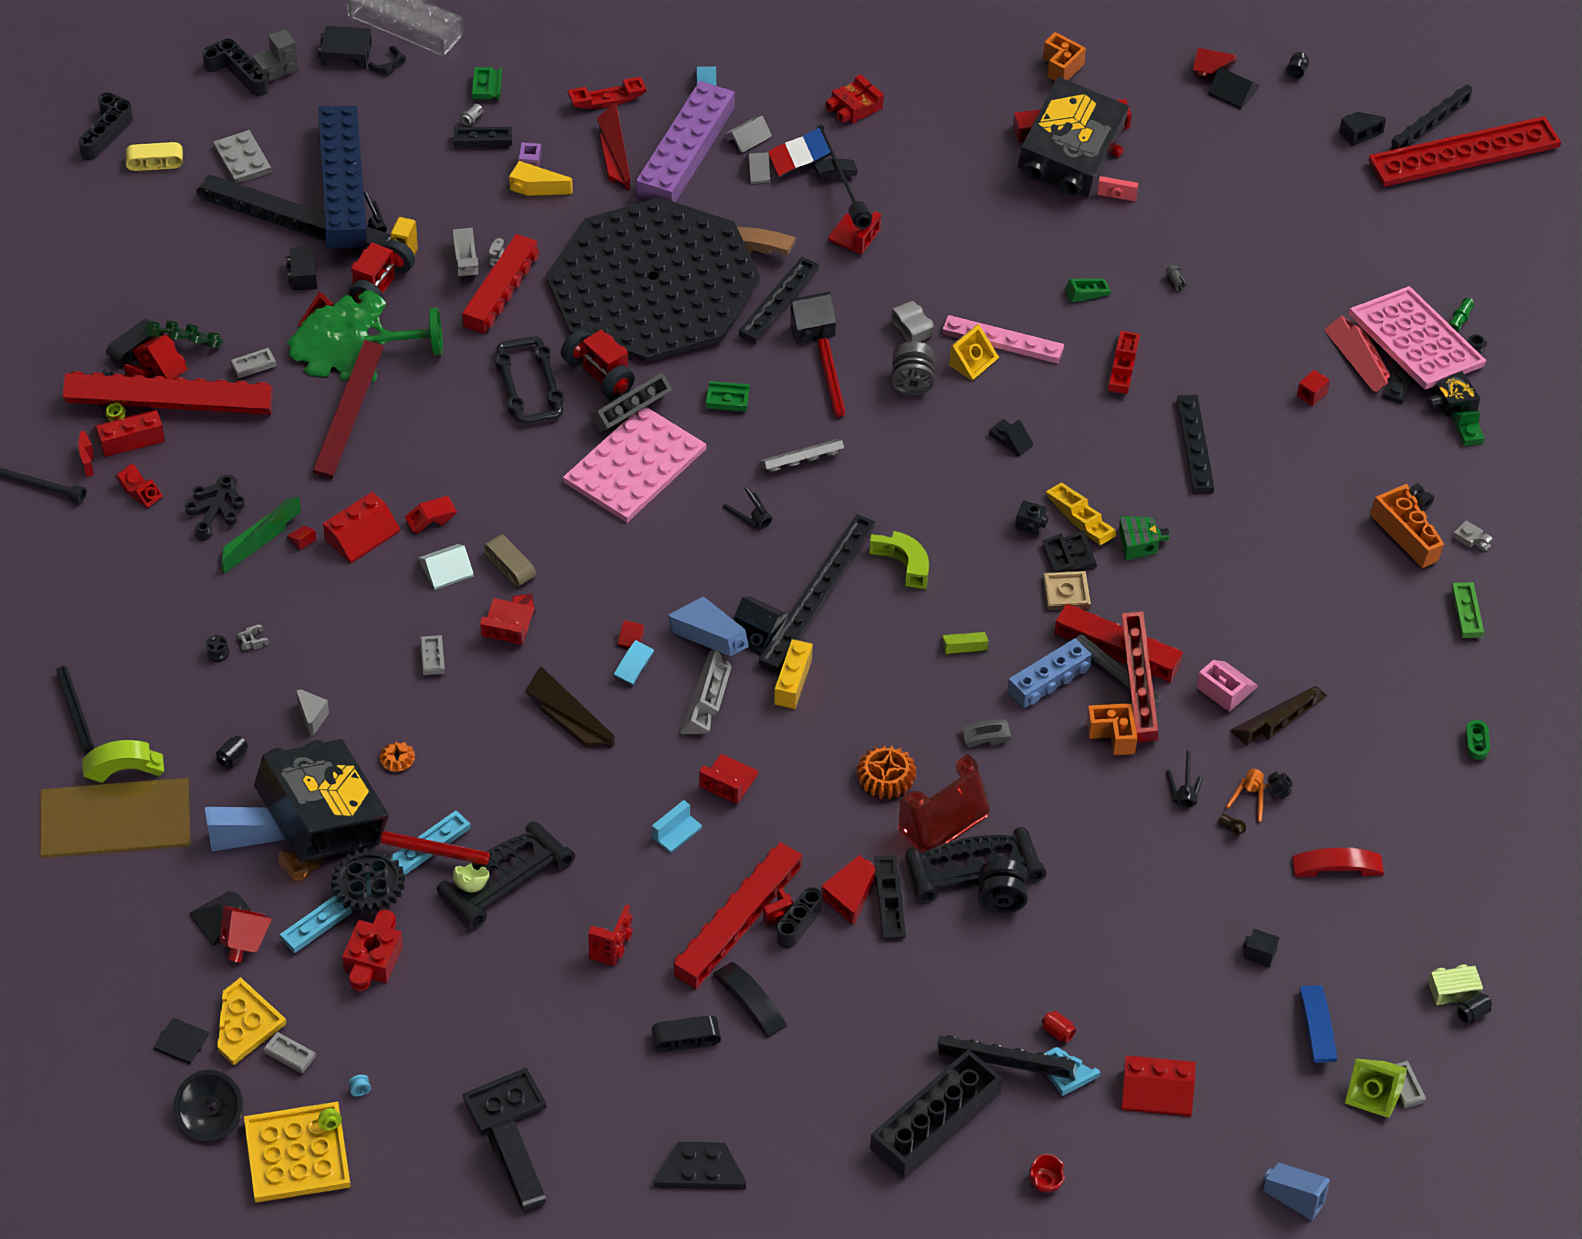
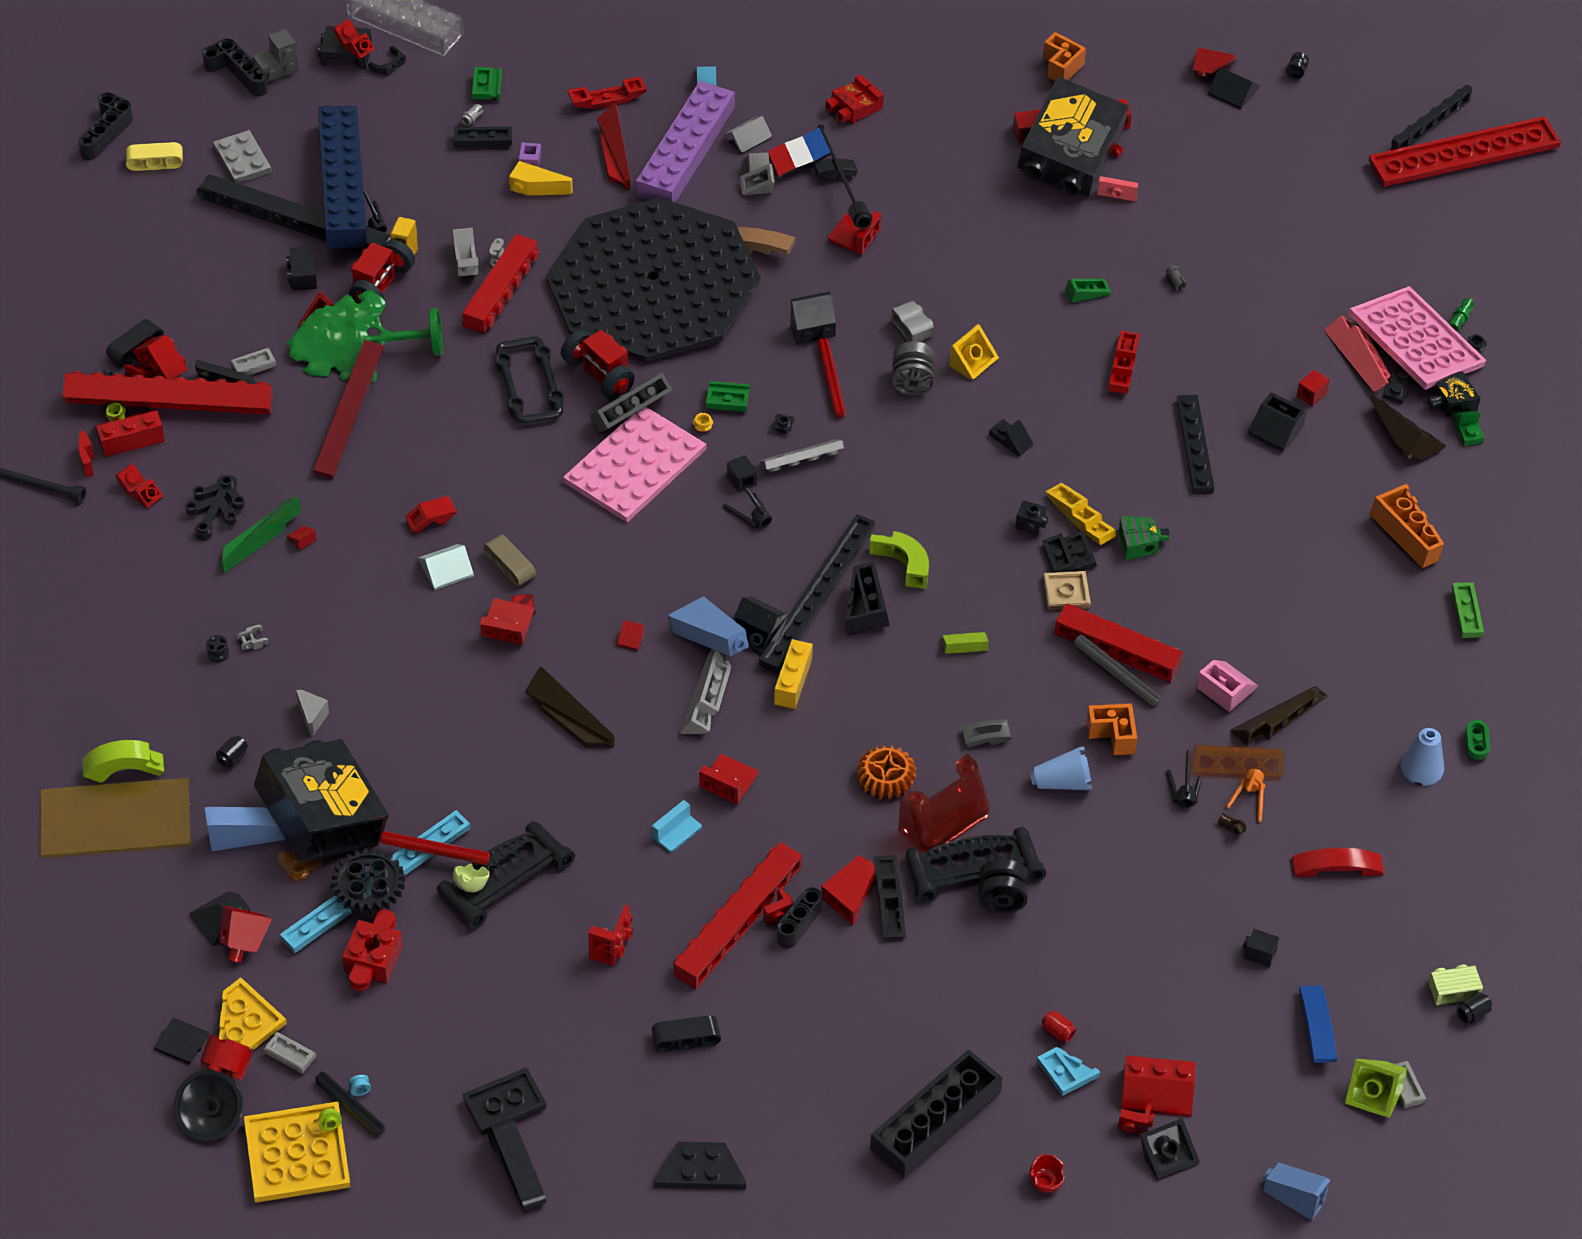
(75, 709): black axle -> none
(211, 339): dark green plant -> none
(214, 372): none -> black plate
(226, 1057): none -> red brick
(350, 39): none -> red slope
(350, 1103): none -> black axle
(360, 527): red slope -> none
(405, 759): orange gear -> none
(432, 655): light grey plate -> none
(634, 662): medium azure slope -> none
(703, 422): none -> yellow plate
(741, 473): none -> black brick
(752, 997): black slope -> none
(758, 181): none -> light grey slope
(778, 299): black plate -> none
(783, 423): none -> black plate
(866, 601): none -> black wedge
(1007, 339): bright pink plate -> none
(1012, 1058): black plate -> none
(1049, 673): medium blue brick -> none
(1064, 772): none -> light blue cone
(1136, 1122): none -> red bracket
(1140, 677): red brick -> none
(1168, 1148): none -> black slope
(1237, 751): none -> clear orange fence
(1277, 421): none -> black slope
(1279, 785): black gear -> none
(1361, 127): black slope -> none
(1406, 433): none -> dark brown wedge
(1424, 498): black wheel -> none
(1424, 758): none -> light blue cone
(1472, 535): light grey plate -> none

